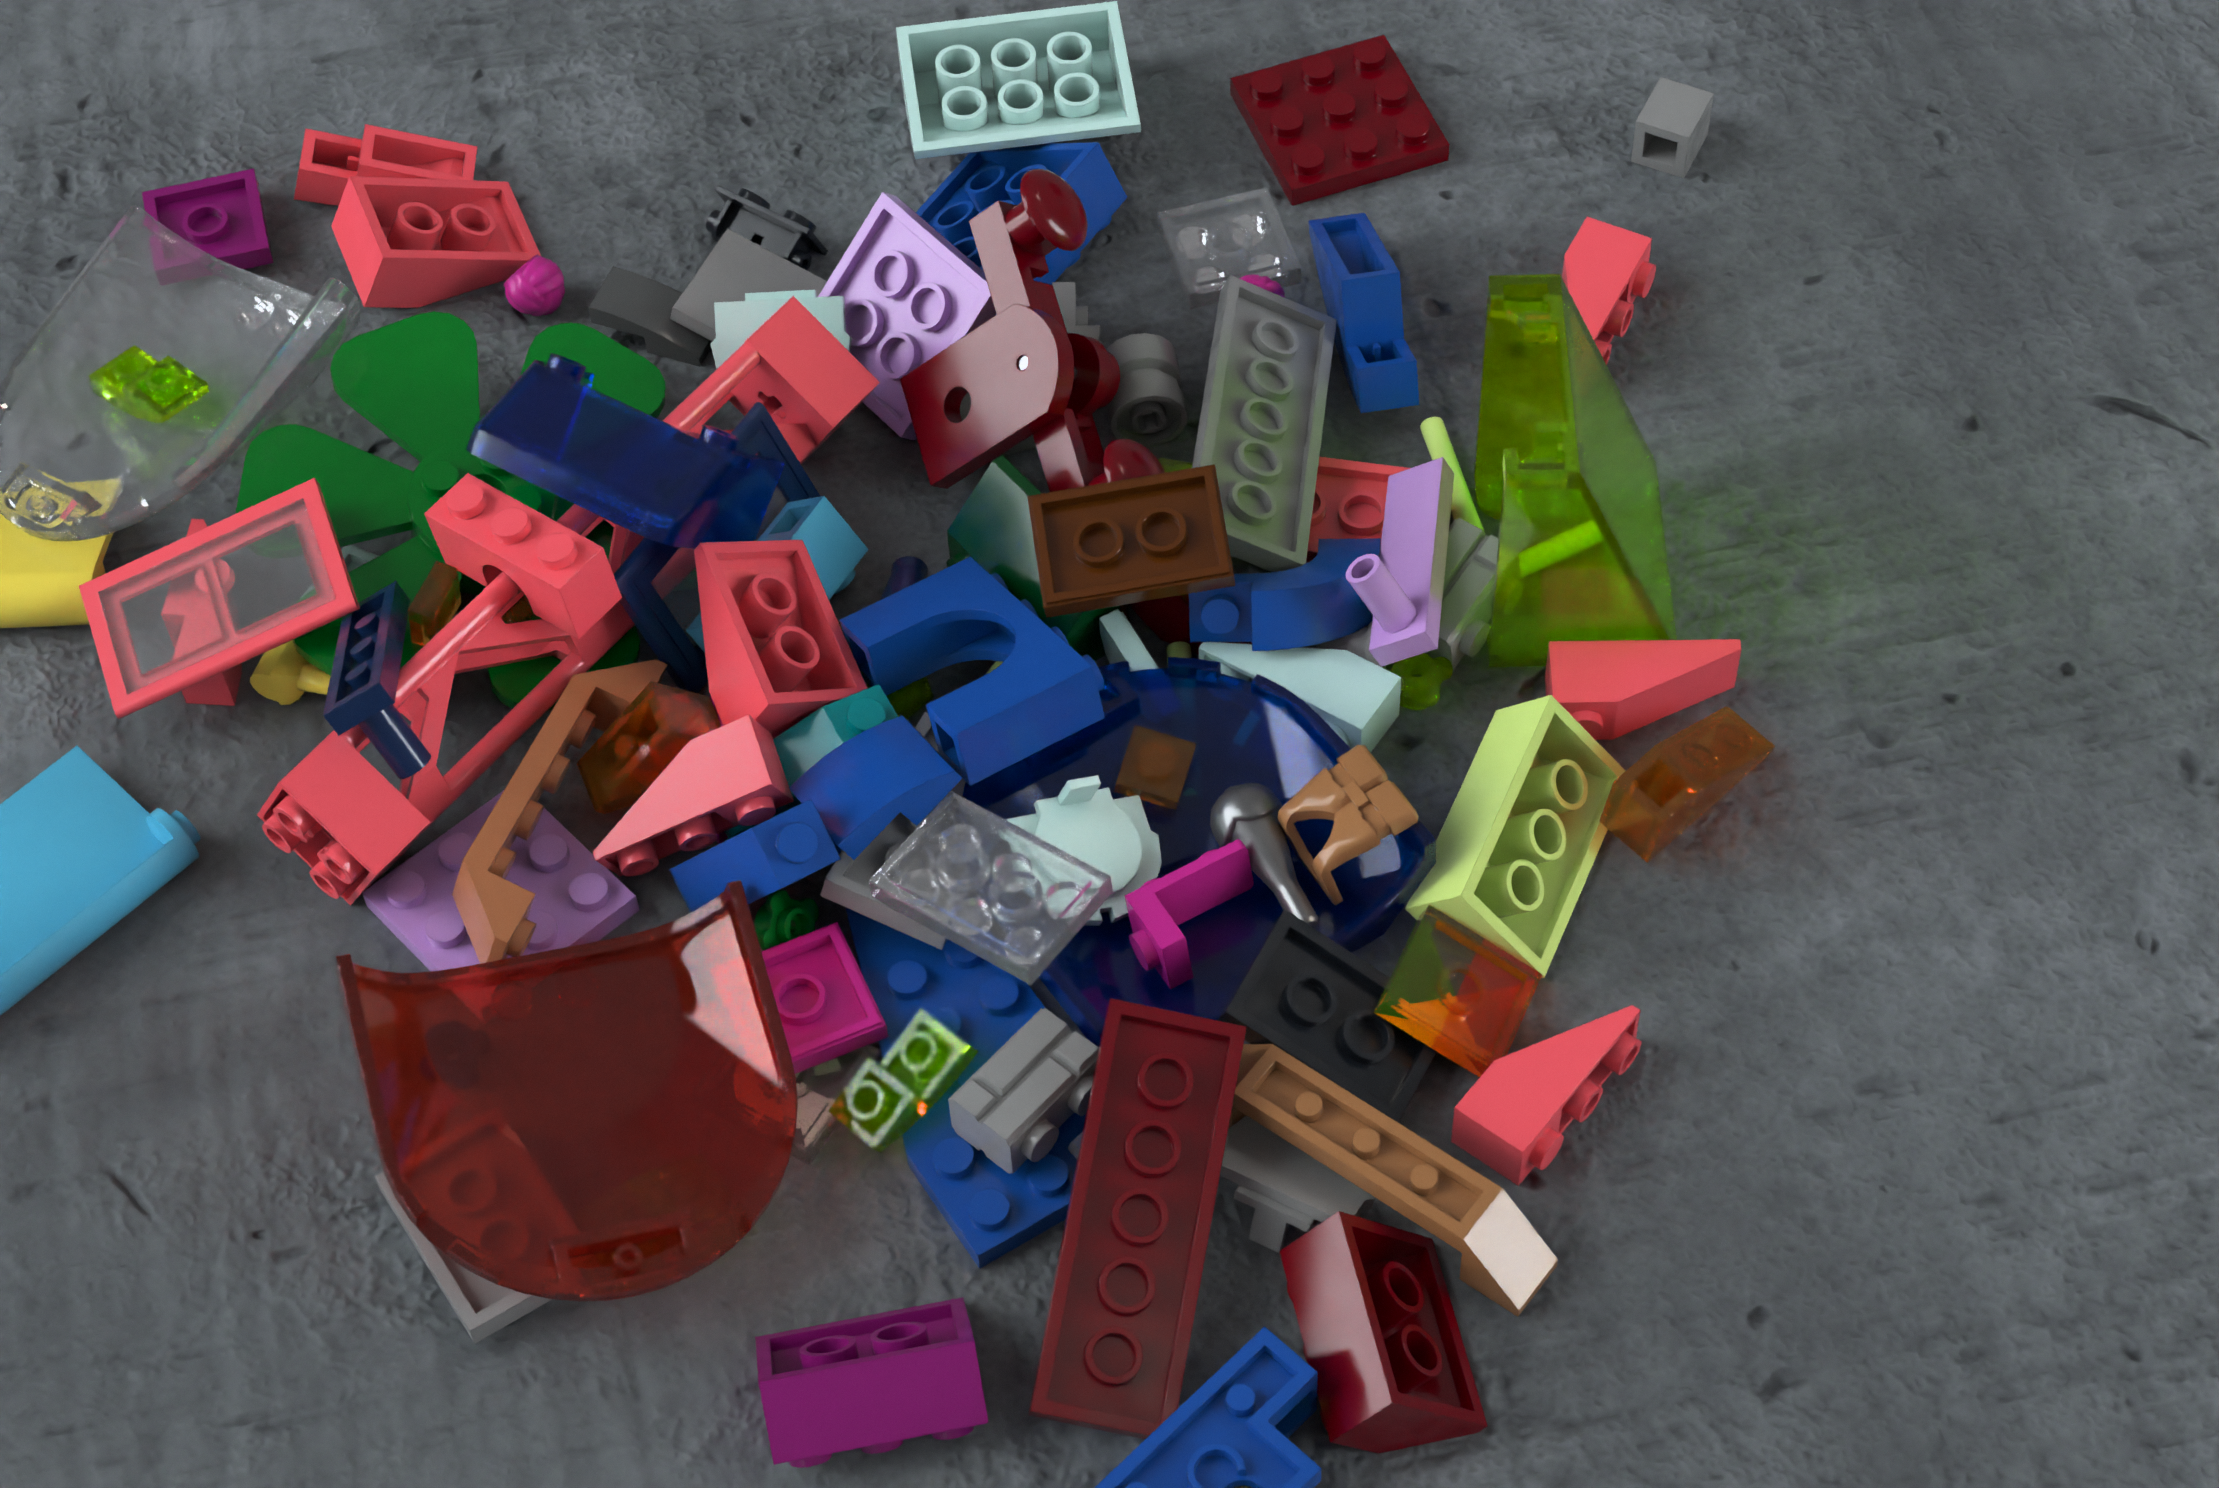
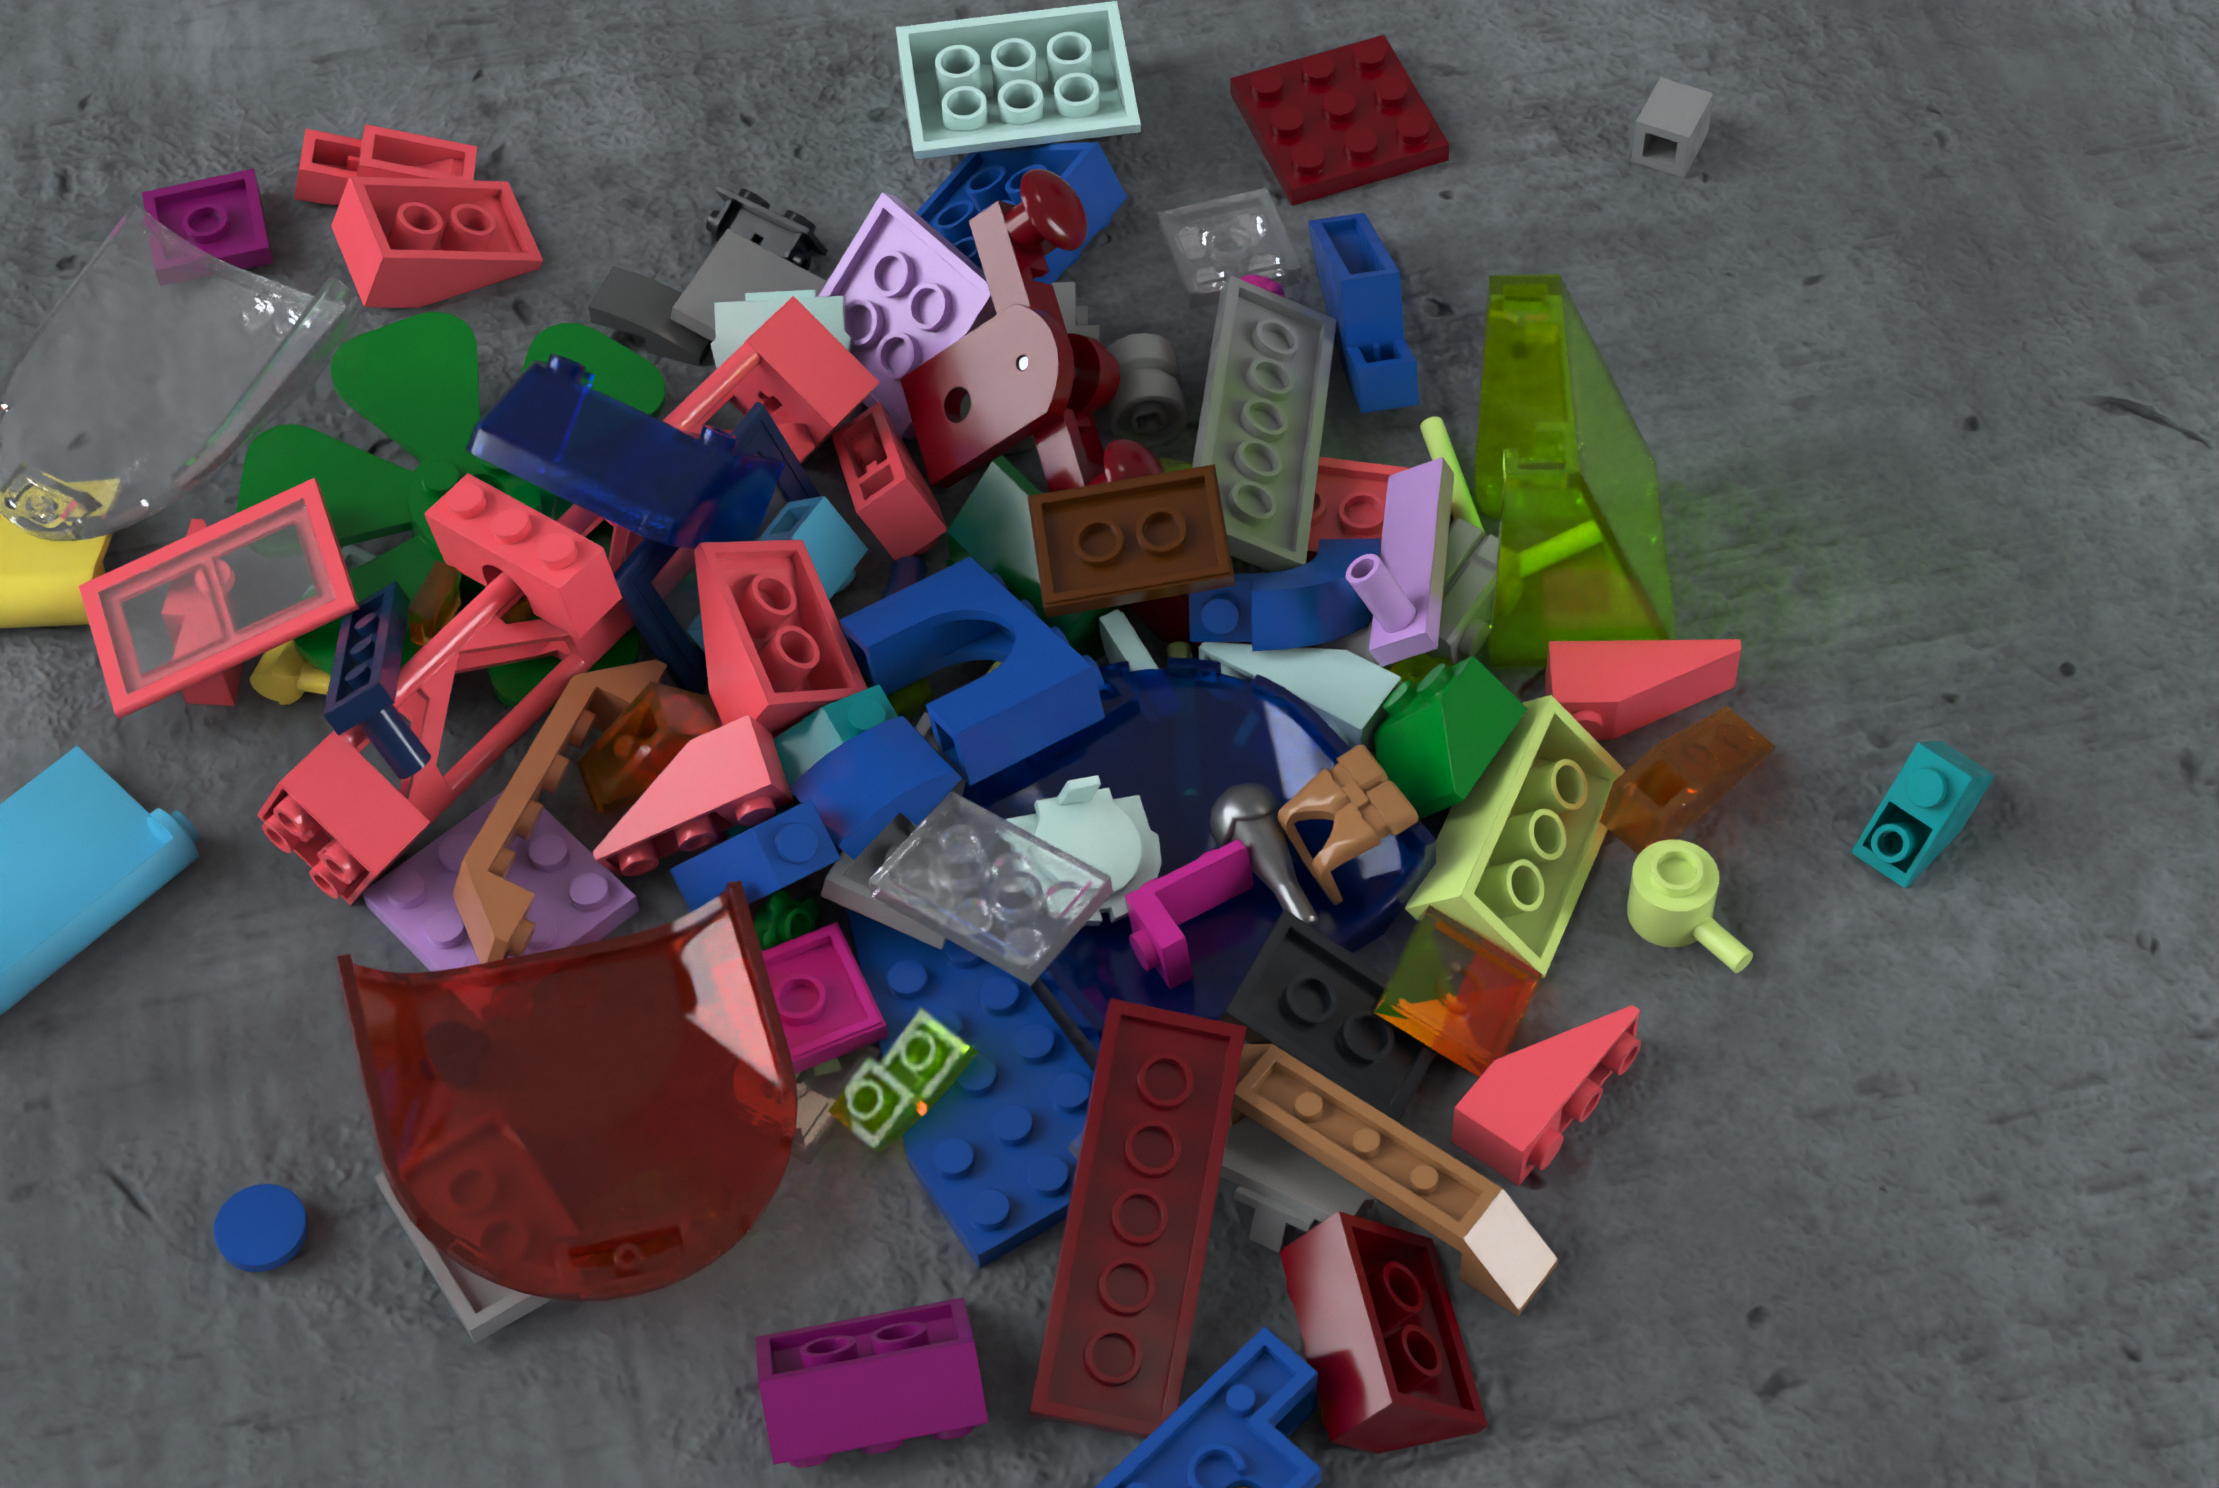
(147, 387): clear neon green slope -> none
(261, 1228): none -> blue piece
(536, 287): dark pink piece -> none
(888, 484): none -> coral slope
(1026, 1092): light grey brick -> none
(1155, 767): clear orange plate -> none
(1444, 733): none -> green slope
(1604, 276): coral slope -> none
(1675, 901): none -> yellowish green piece
(1922, 811): none -> teal slope

